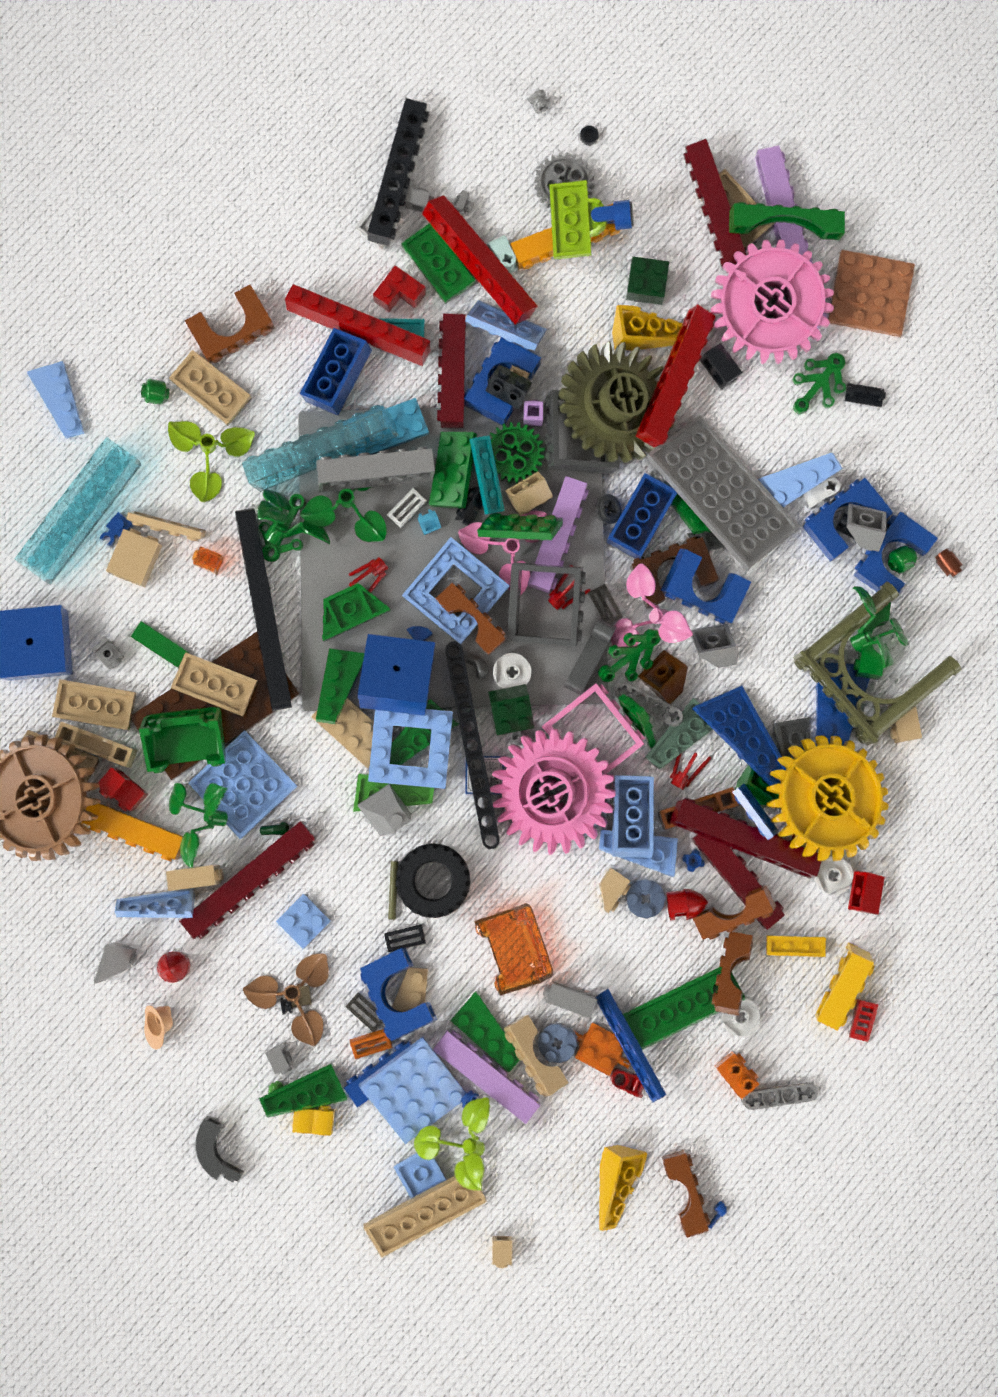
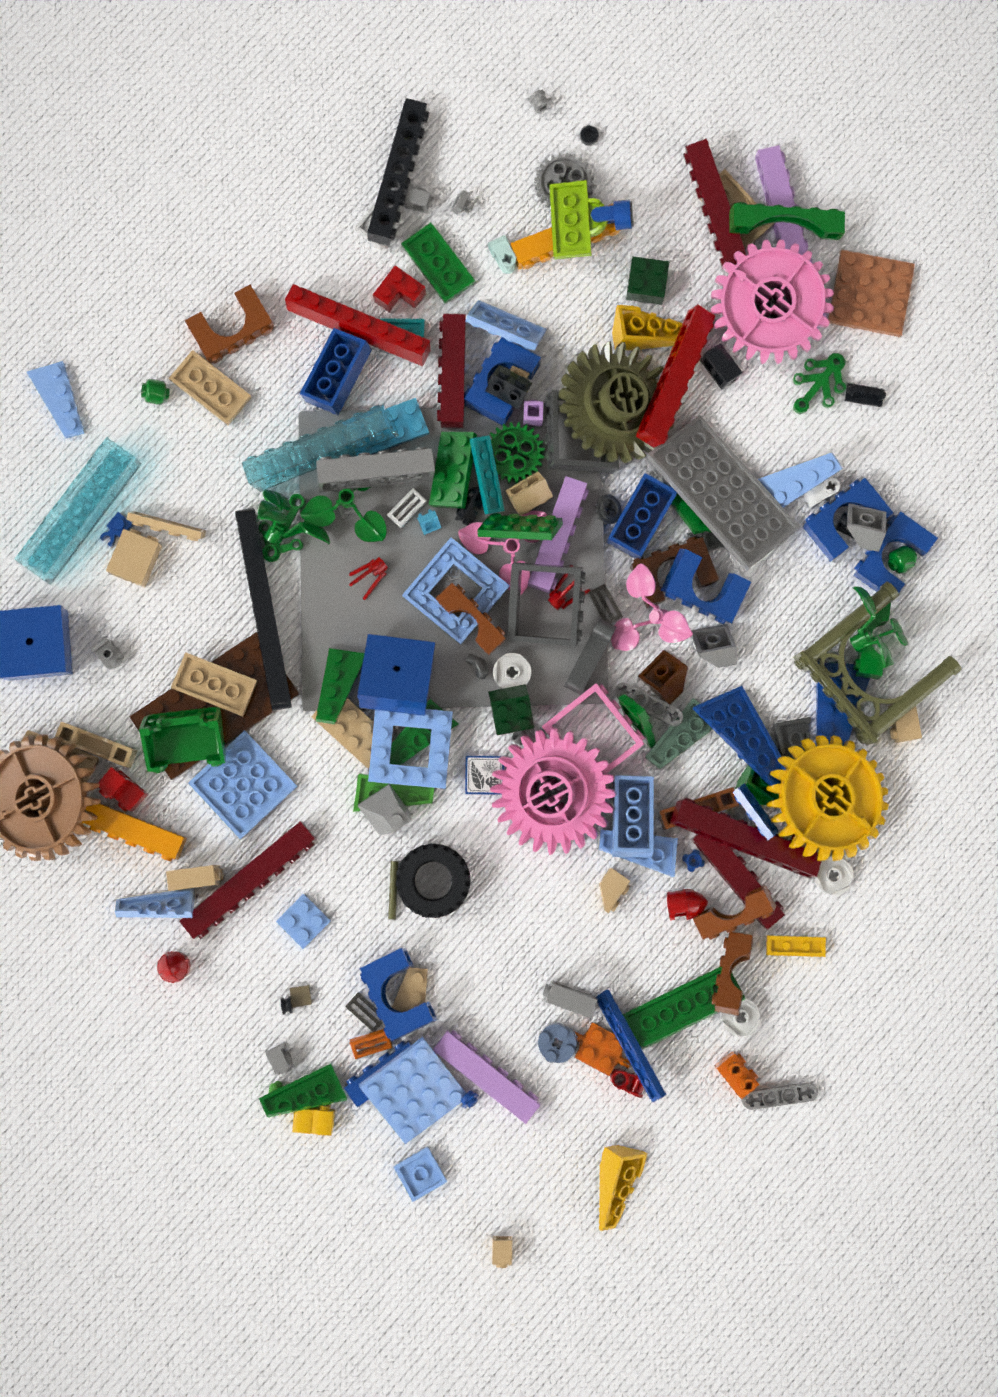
(94, 704): tan plate -> none
(115, 960): light grey slope -> none
(157, 1023): light nougat piece -> none
(159, 644): green tile -> none
(186, 434): lime plant -> none
(207, 560): clear orange brick -> none
(208, 1154): dark grey arch -> none
(212, 798): green plant -> none
(264, 989): medium nougat plant -> none
(279, 829): dark green arm -> none
(350, 609): green wing -> none
(419, 633): blue tile -> none
(420, 934): black tile -> none
(421, 1215): tan plate -> none
(471, 1169): lime plant -> none
(472, 735): black beam -> none
(479, 259): red brick -> none
(482, 1028): green wing -> none
(516, 948): clear orange windscreen -> none
(521, 1035): tan arch -> none
(632, 653): green plant -> none
(656, 898): sand blue plate -> none
(681, 778): red plant -> none
(692, 1217): dark orange arch -> none
(721, 1210): blue hand -> none
(845, 987): yellow wedge -> none
(857, 1011): red slope -> none
(866, 896): red brick -> none
(948, 563): copper brick -> none

